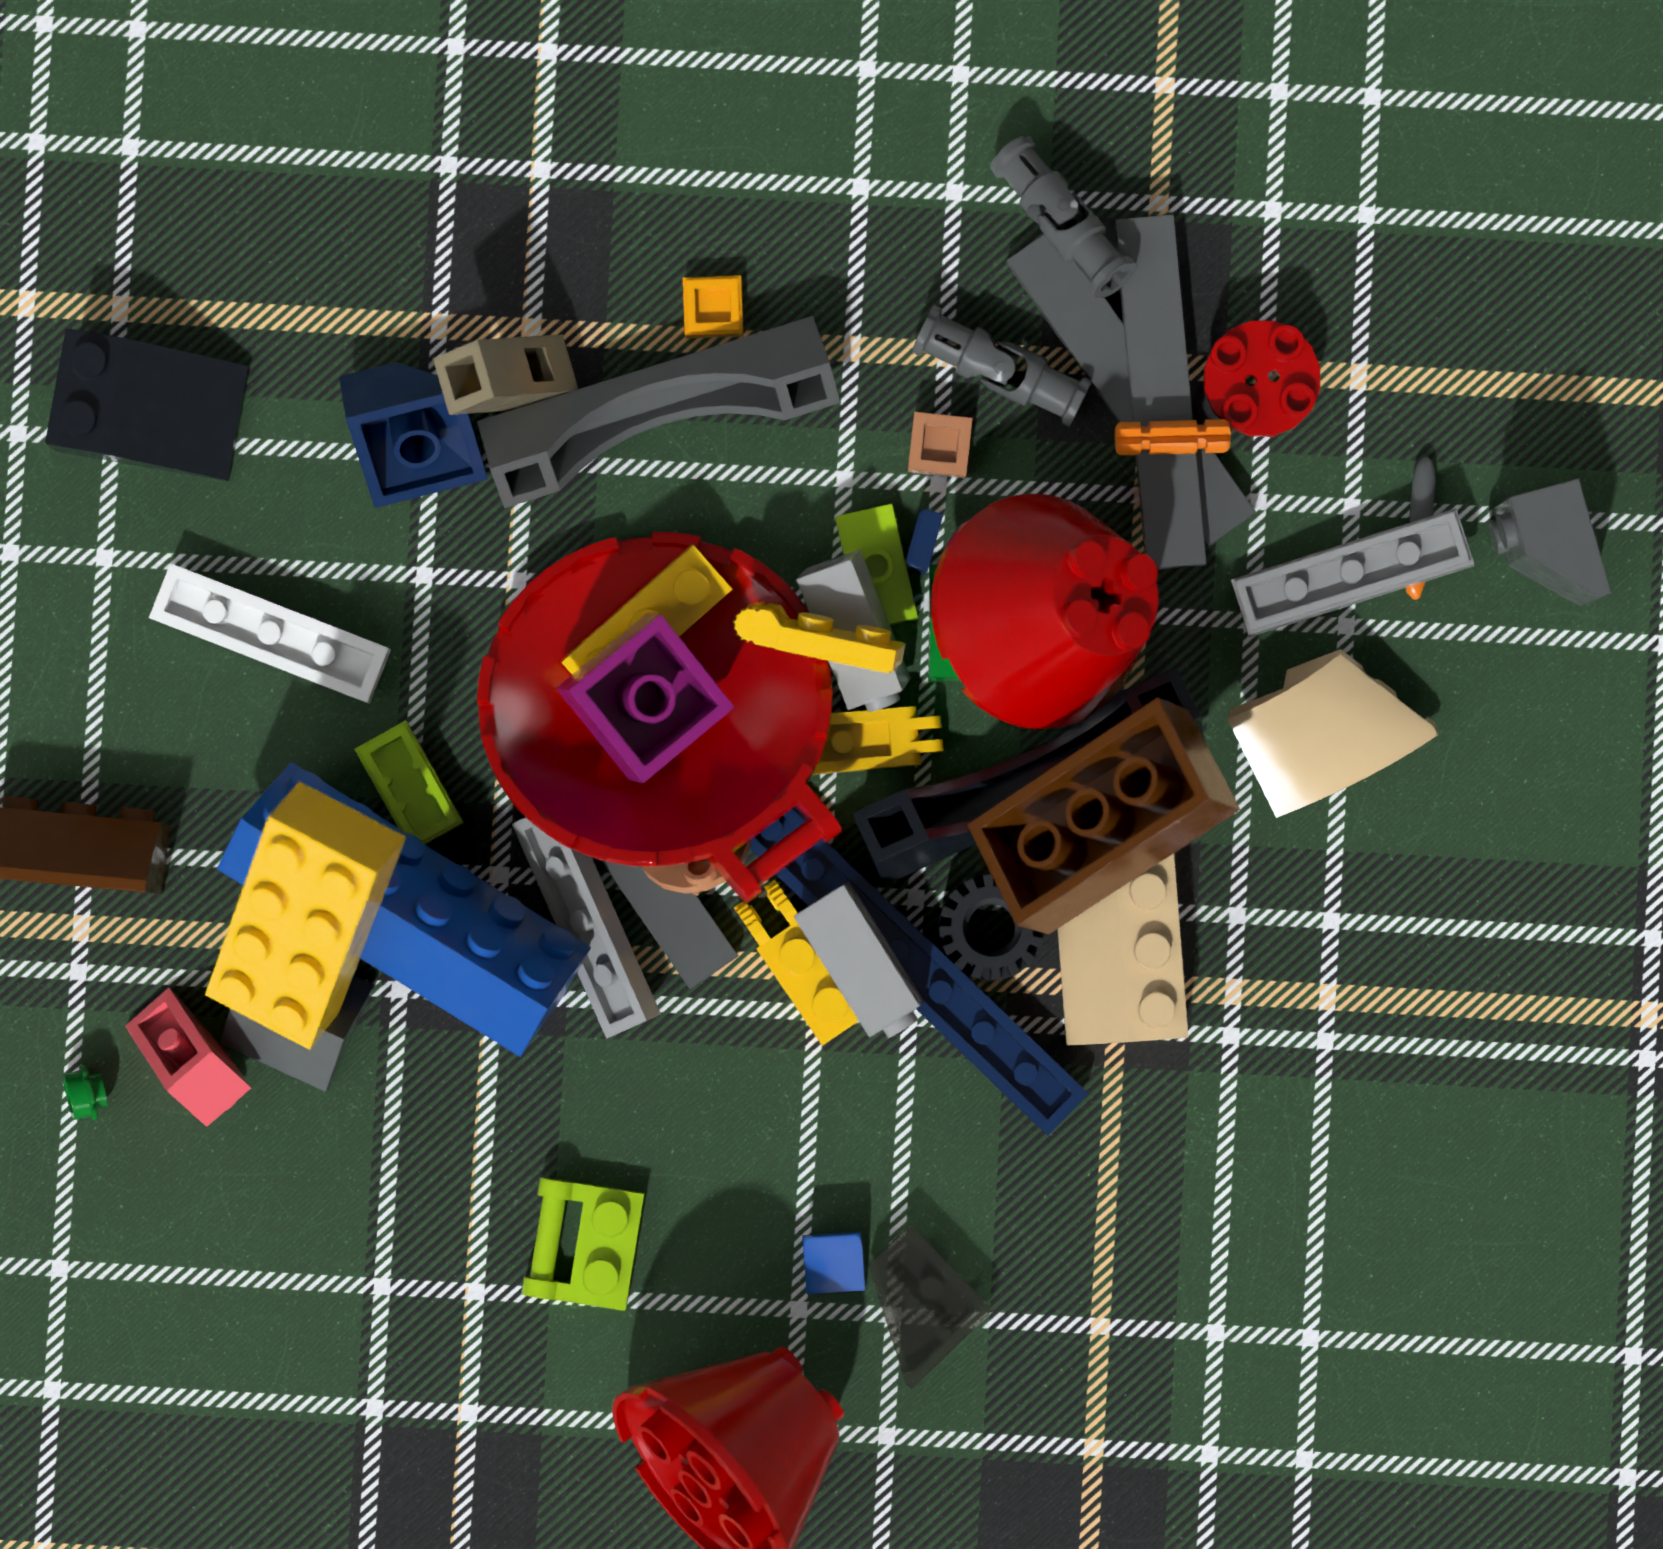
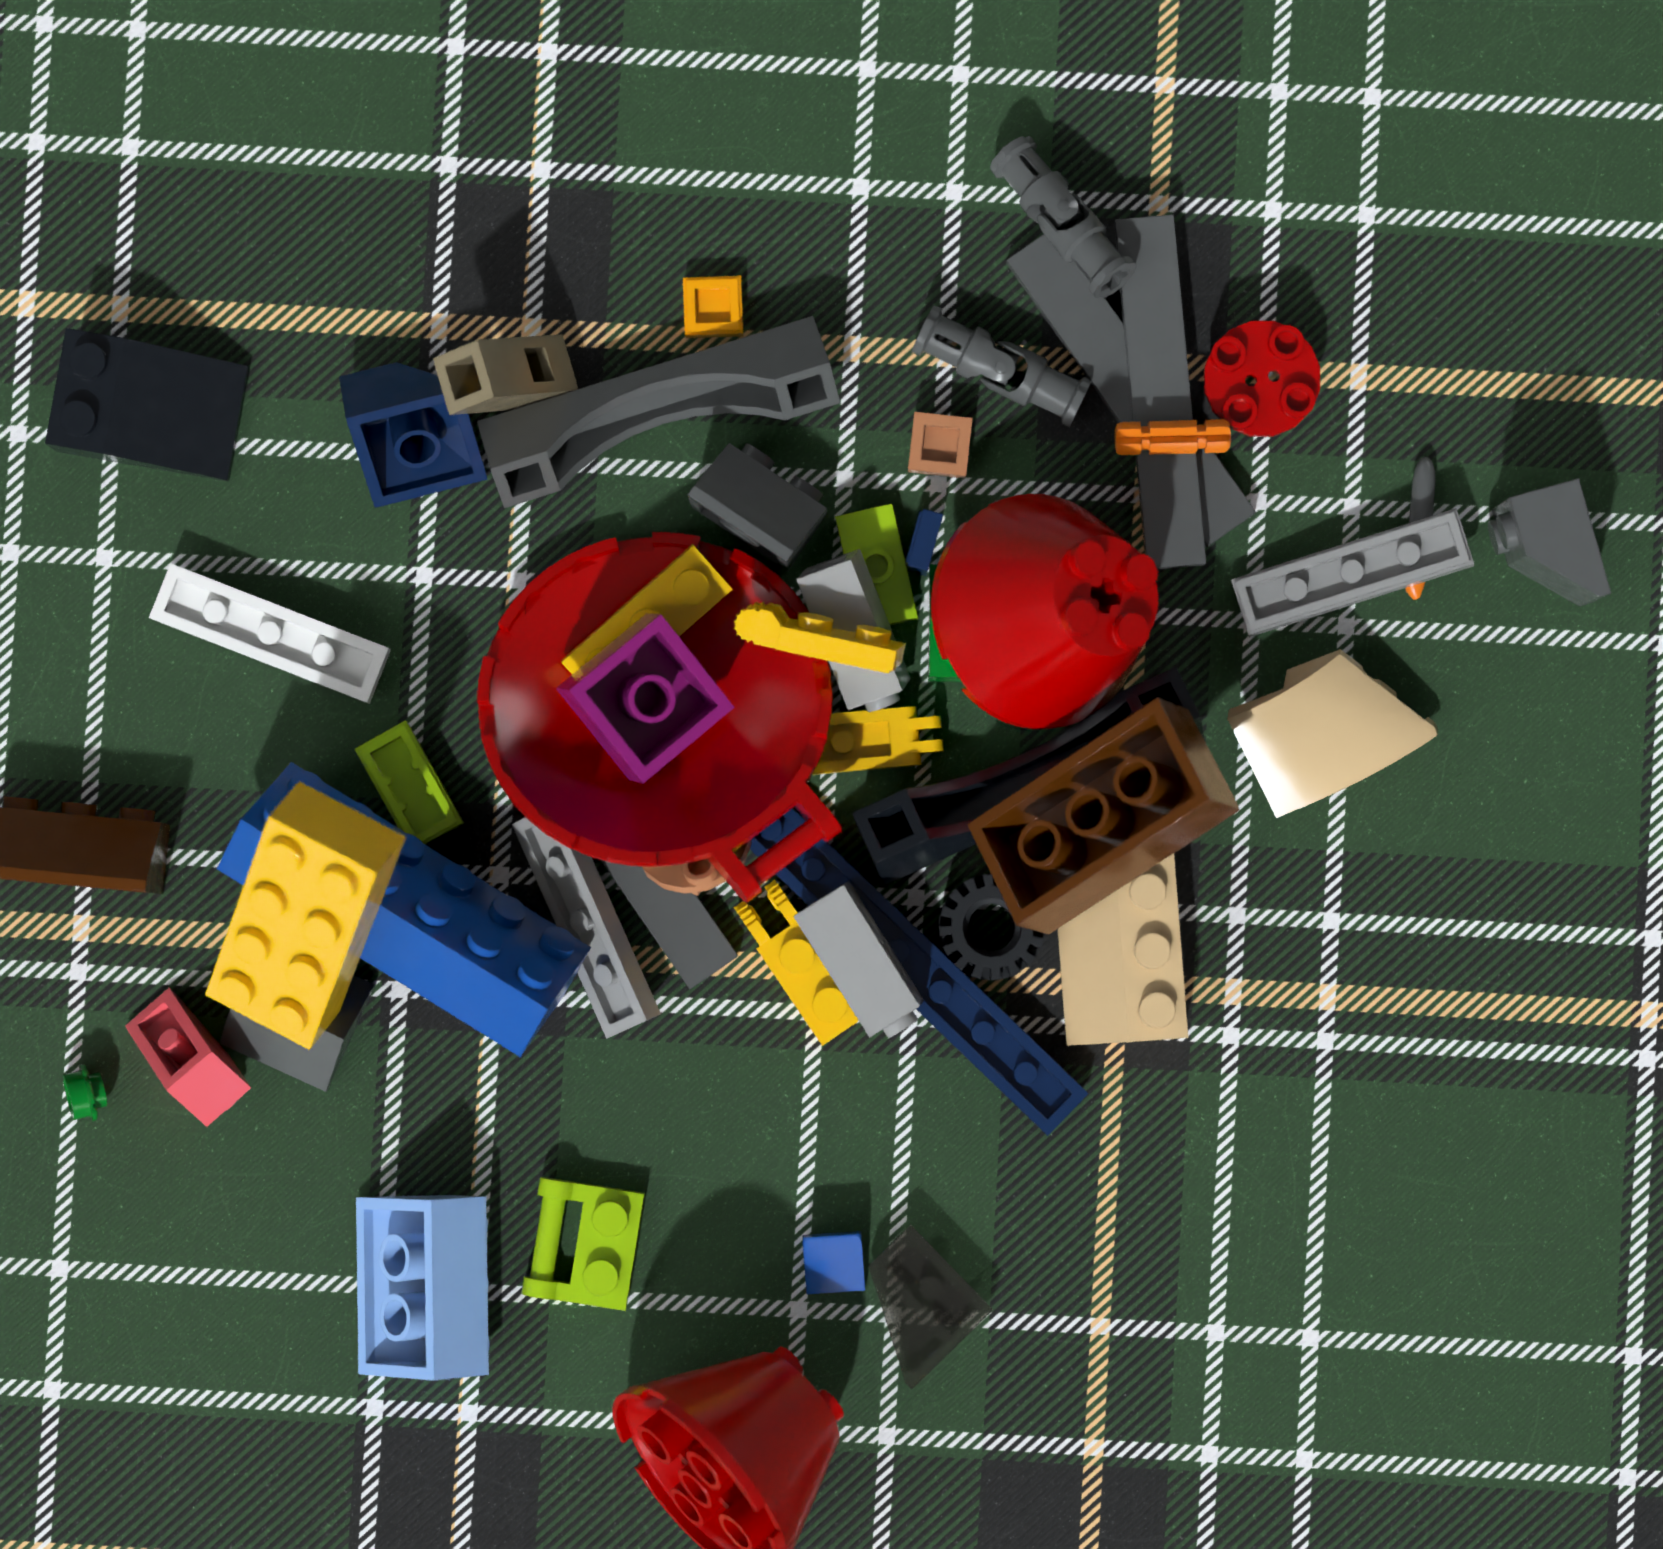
(422, 1286): none -> light blue slope
(758, 504): none -> dark grey slope

